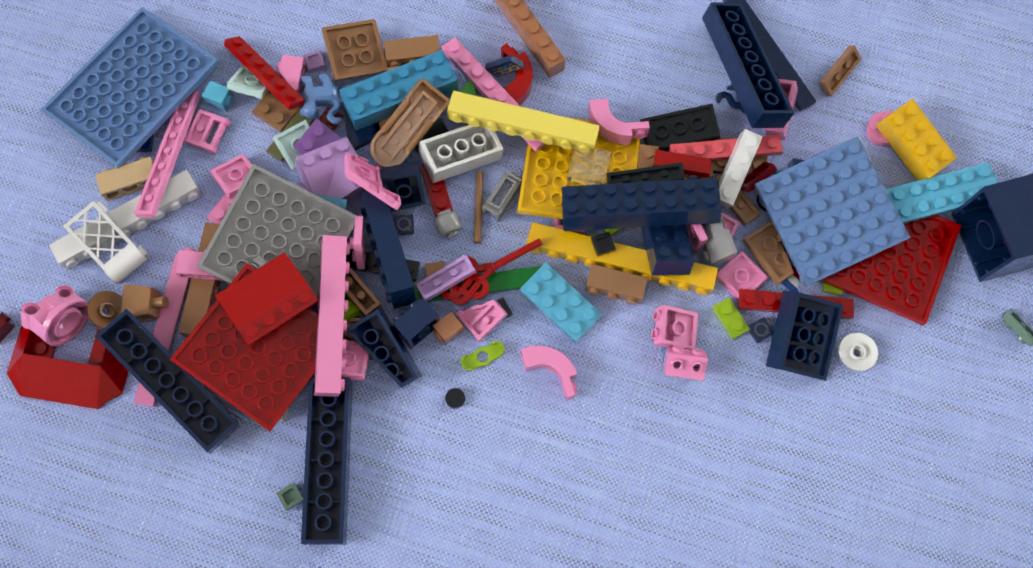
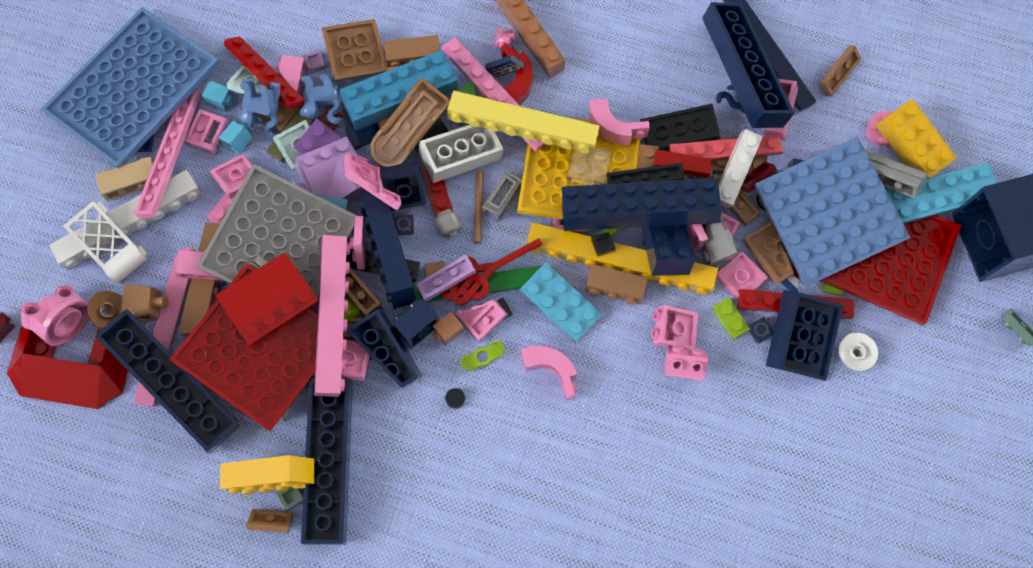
(236, 136): none -> medium azure brick
(263, 104): none -> medium blue animal
(267, 474): none -> yellow brick
(270, 521): none -> medium nougat plate
(503, 37): none -> bright pink plant
(898, 176): none -> light grey brick

